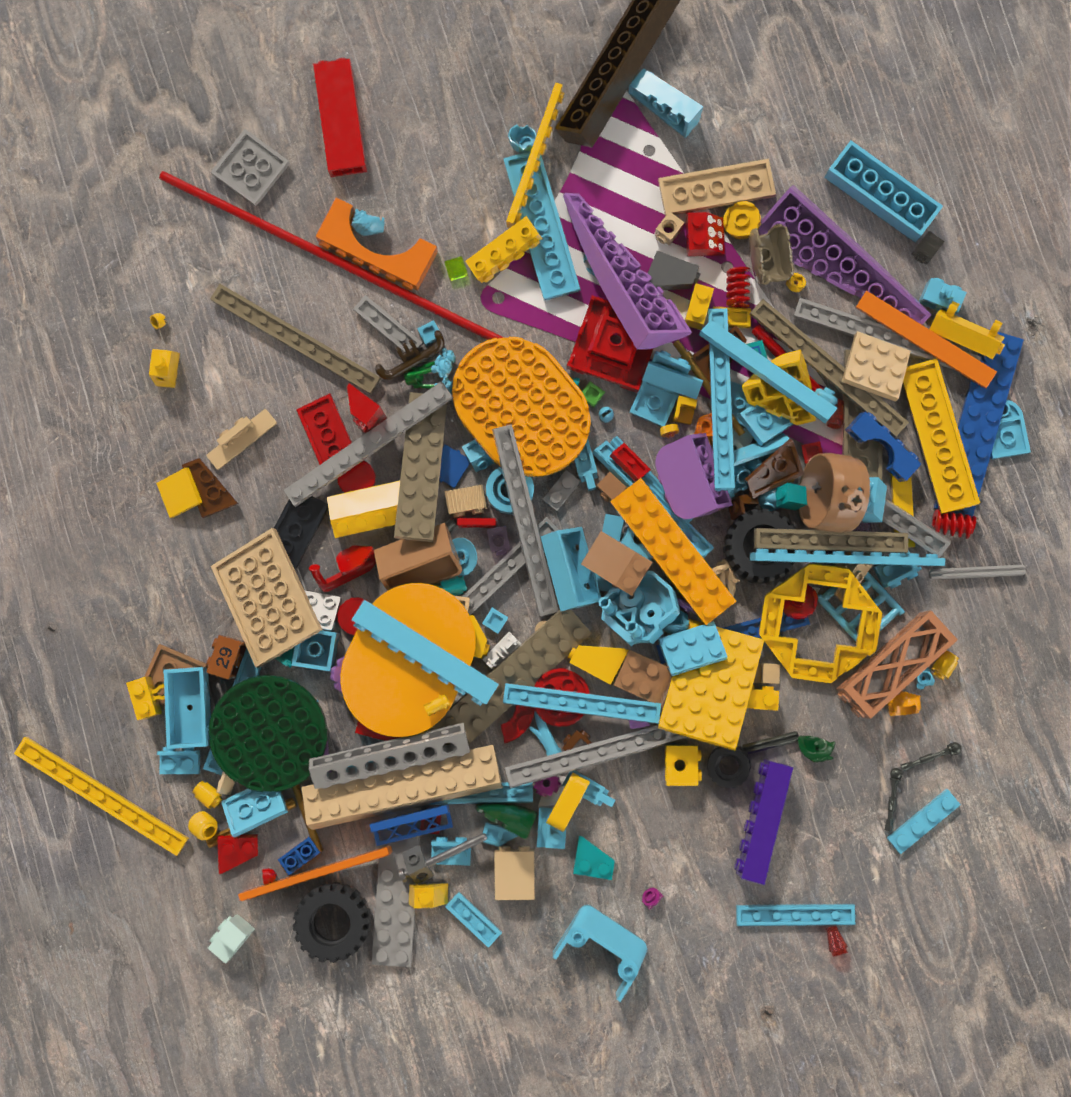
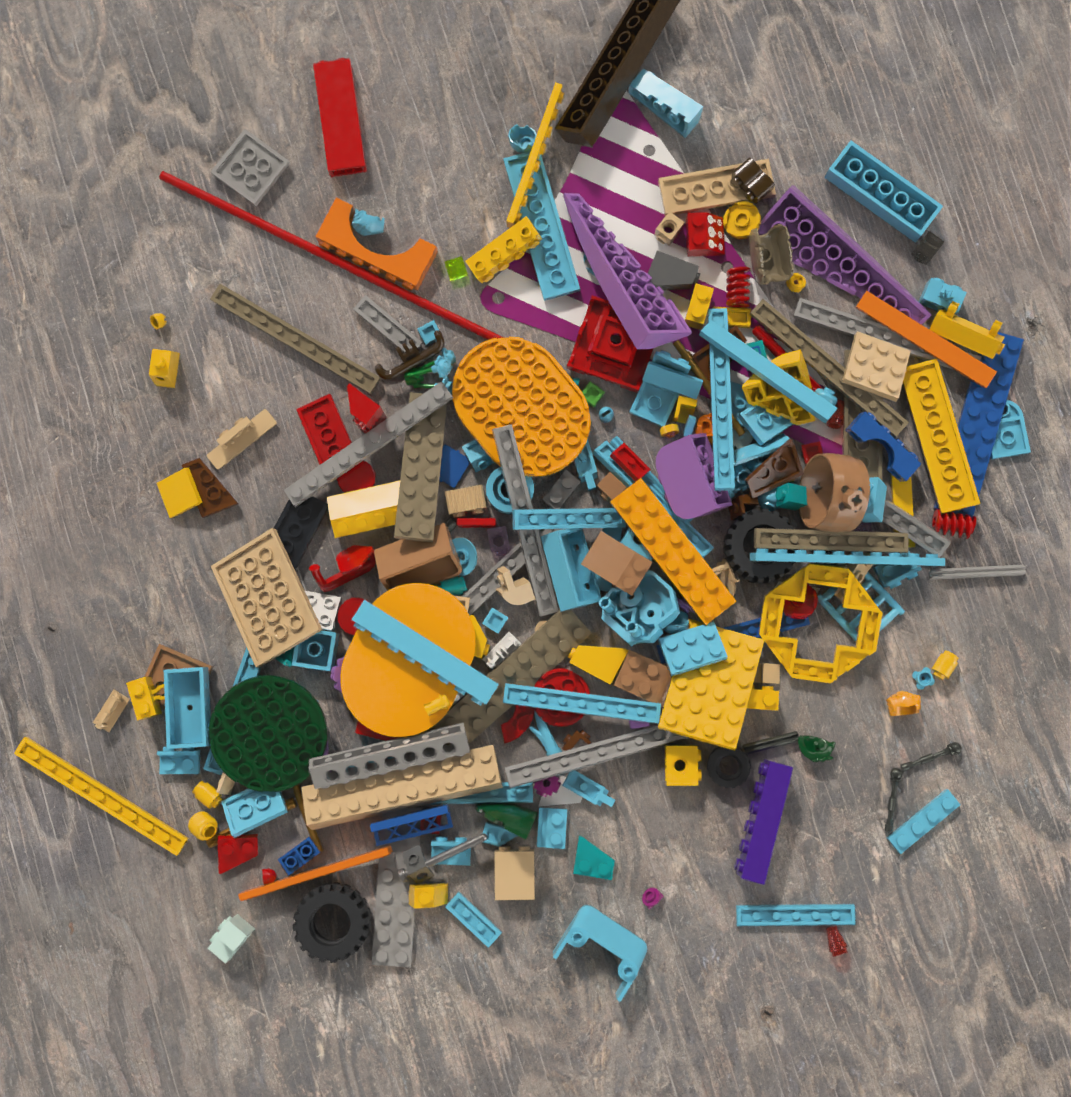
(111, 711): none -> tan hinge
(226, 657): dark orange brick -> none
(514, 592): none -> tan brick
(566, 518): none -> medium azure plate
(568, 802): yellow beam -> none
(690, 424): none -> medium azure tile
(752, 180): none -> dark brown brick
(933, 627): nougat piece -> none

